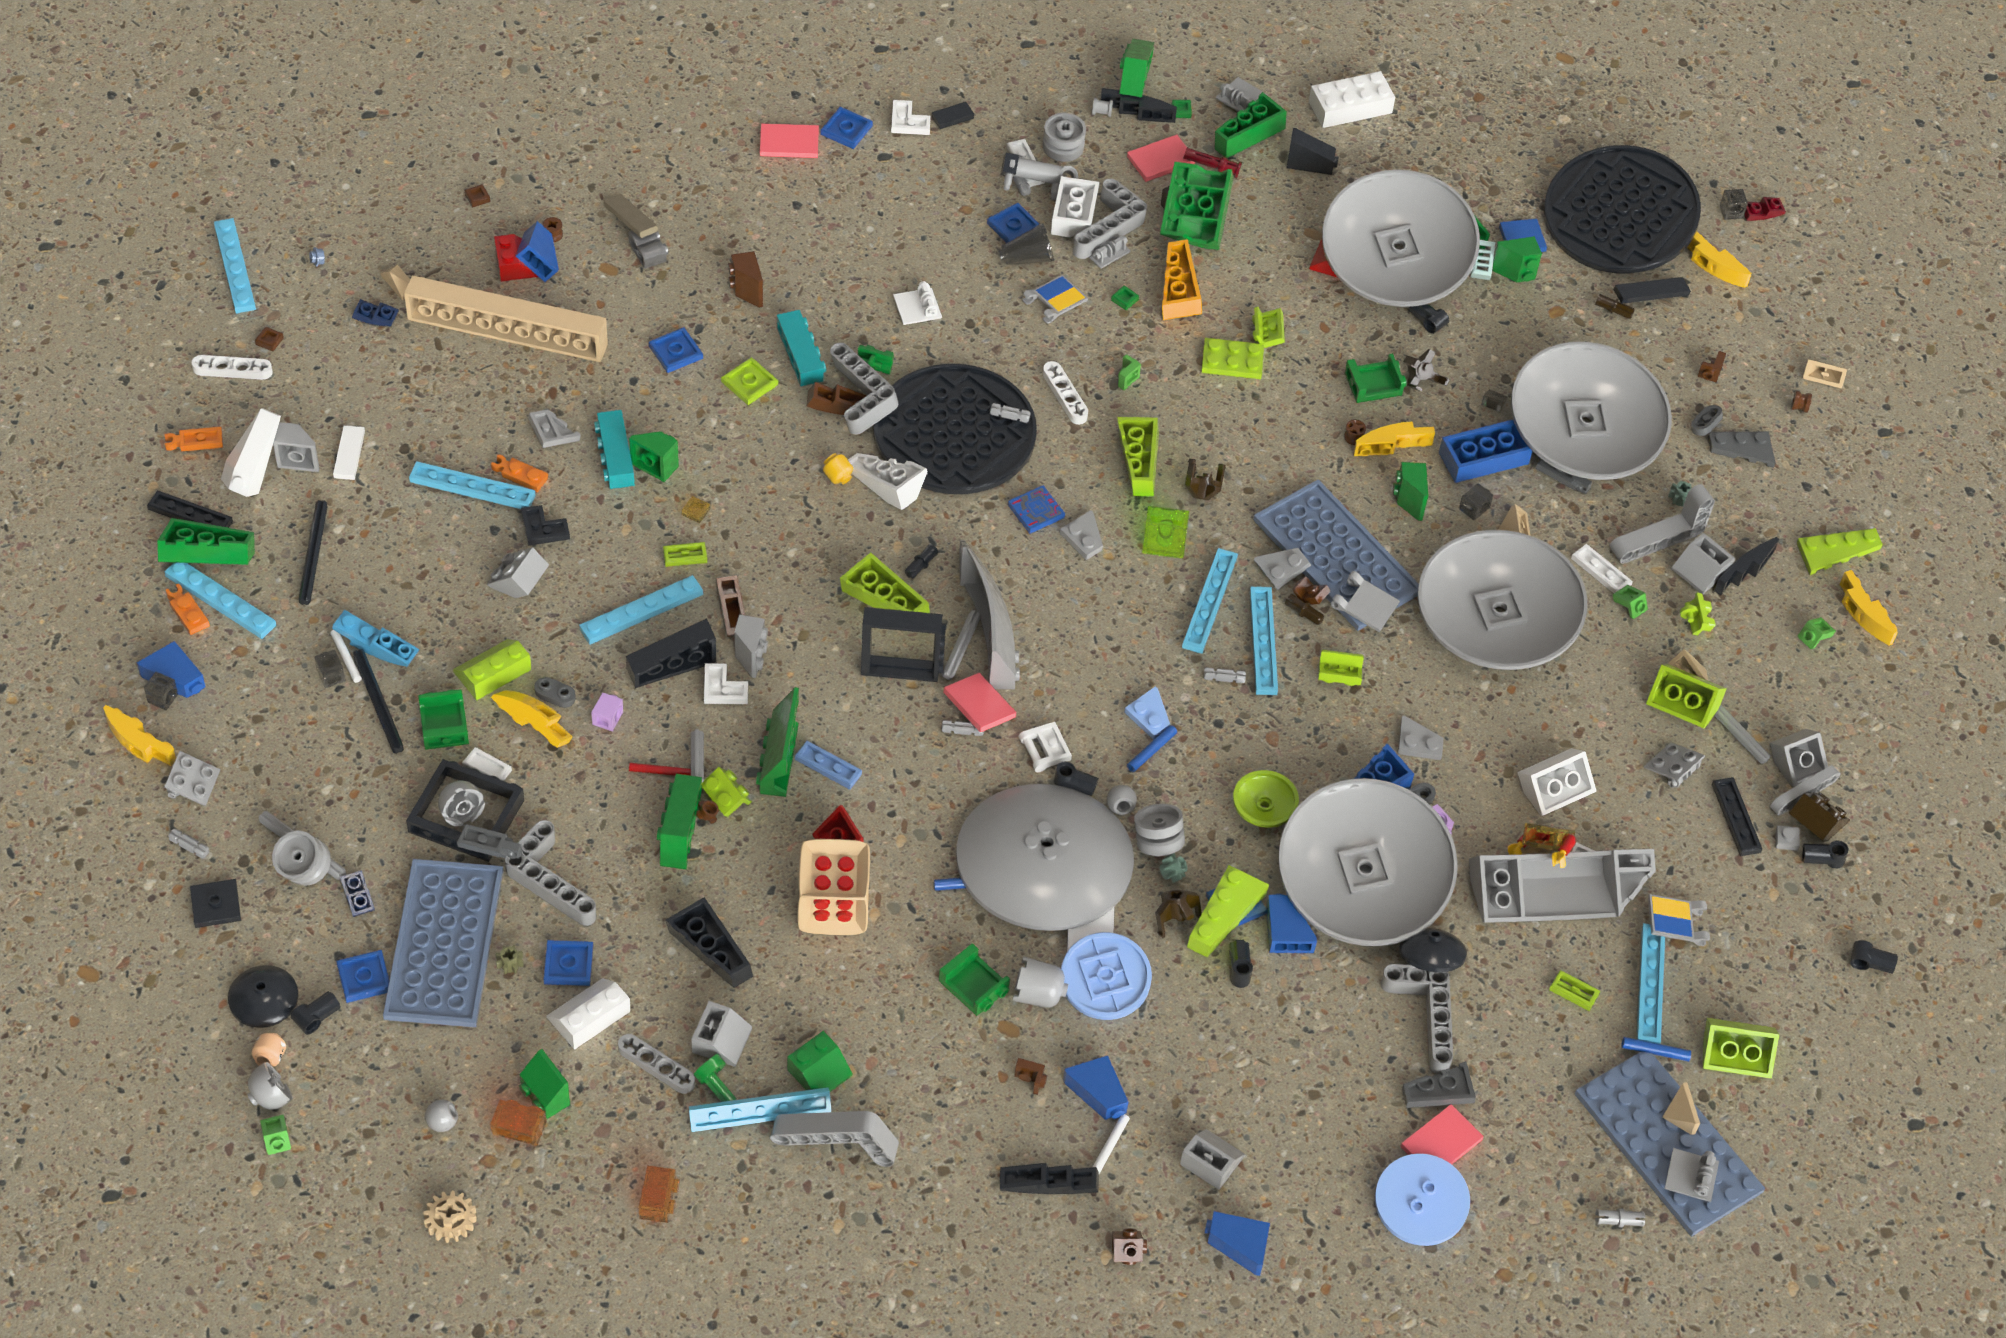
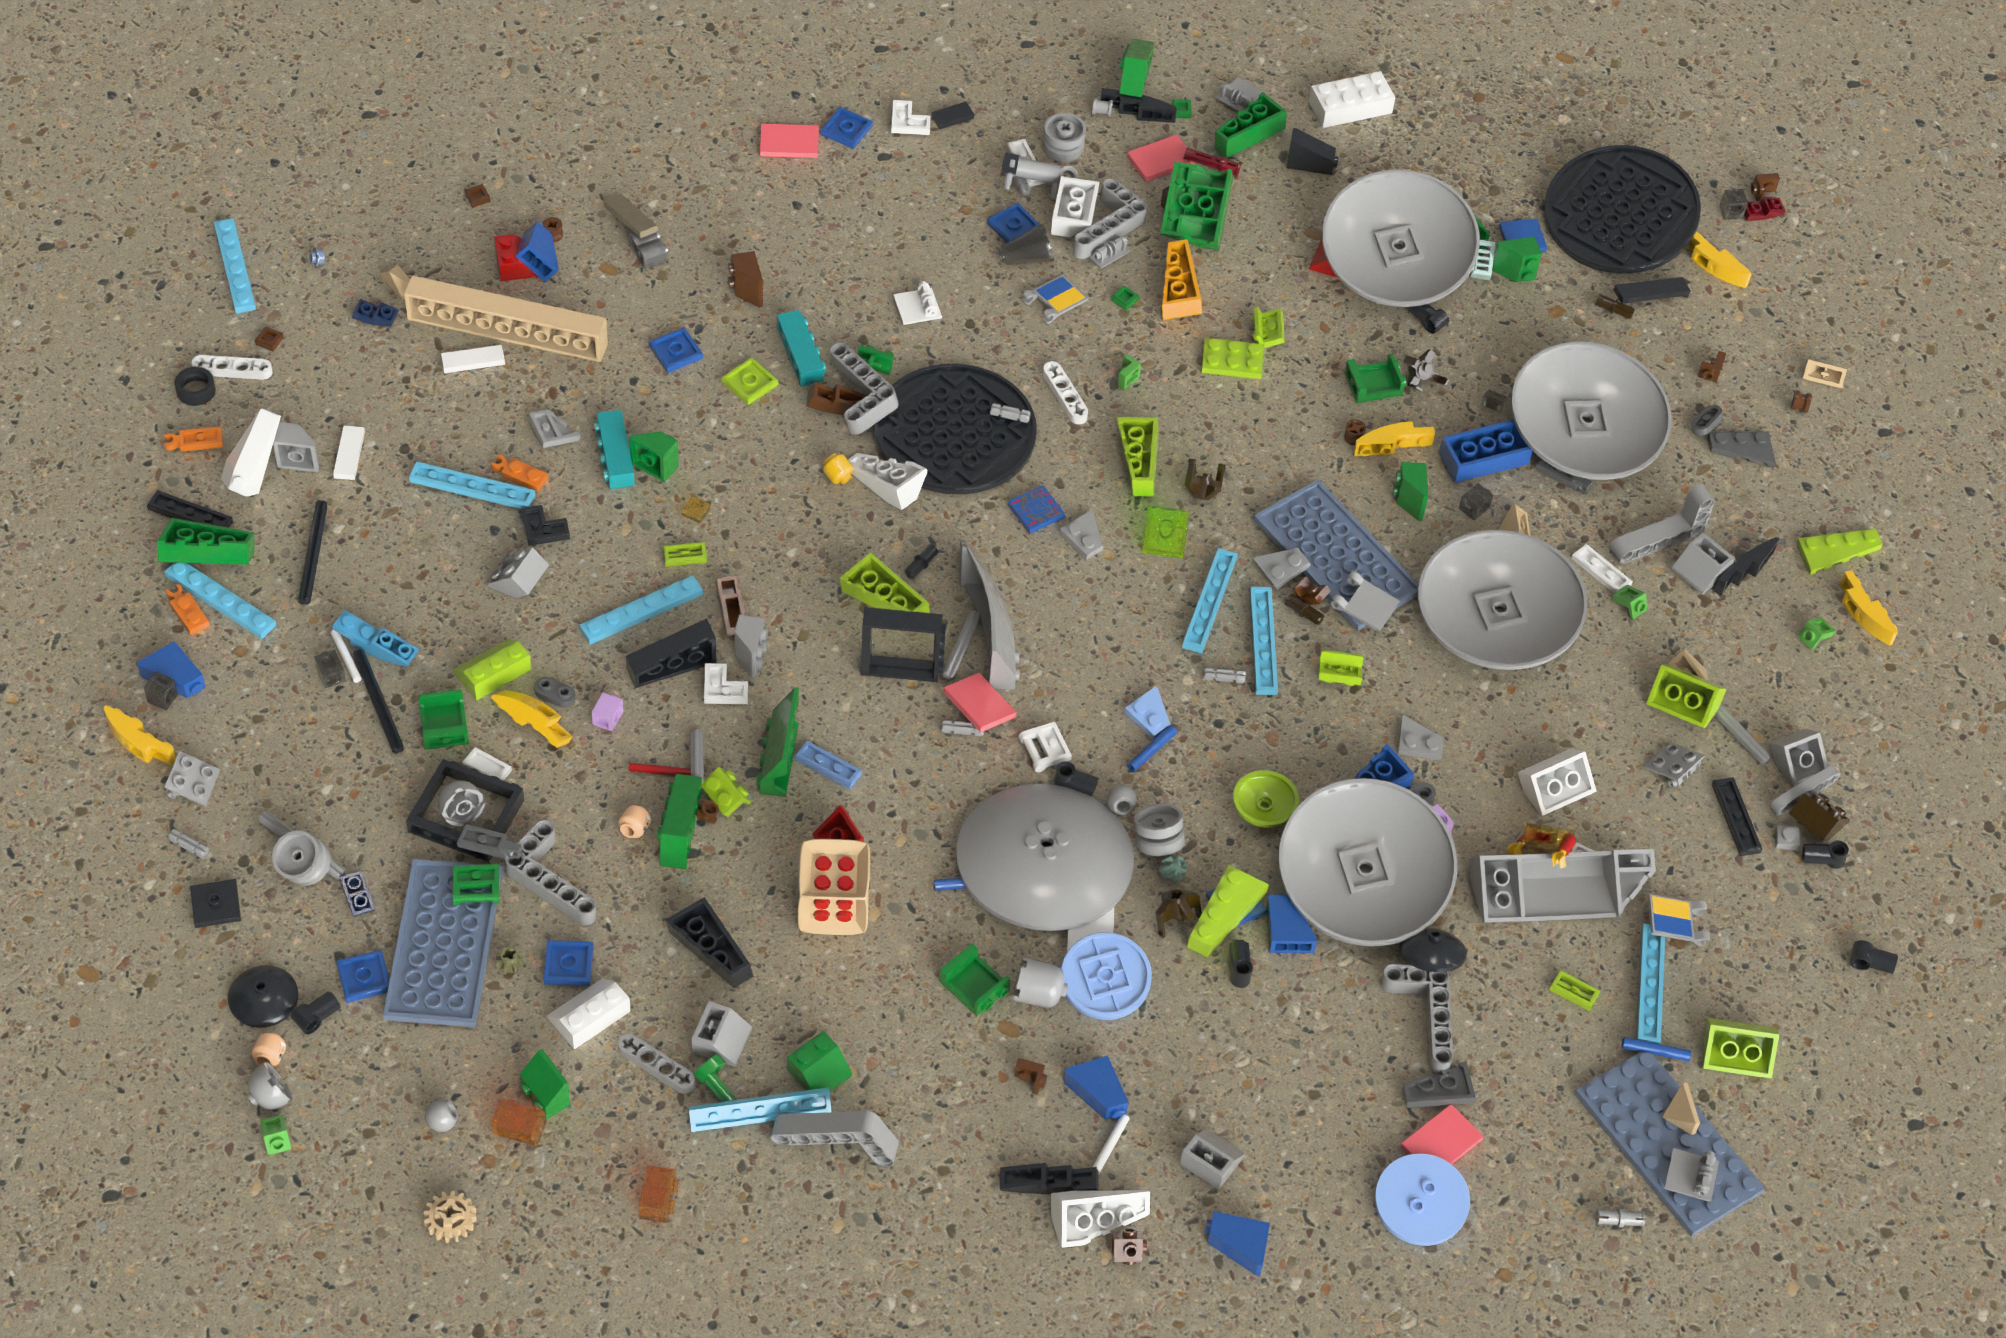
(195, 374): none -> black tyre
(473, 358): none -> white tile
(476, 878): none -> green plate
(634, 821): none -> light nougat head
(1088, 1214): none -> white wedge
(1679, 492): sand green gear -> none
(1696, 613): lime hips -> none
(1764, 183): none -> reddish brown bracket

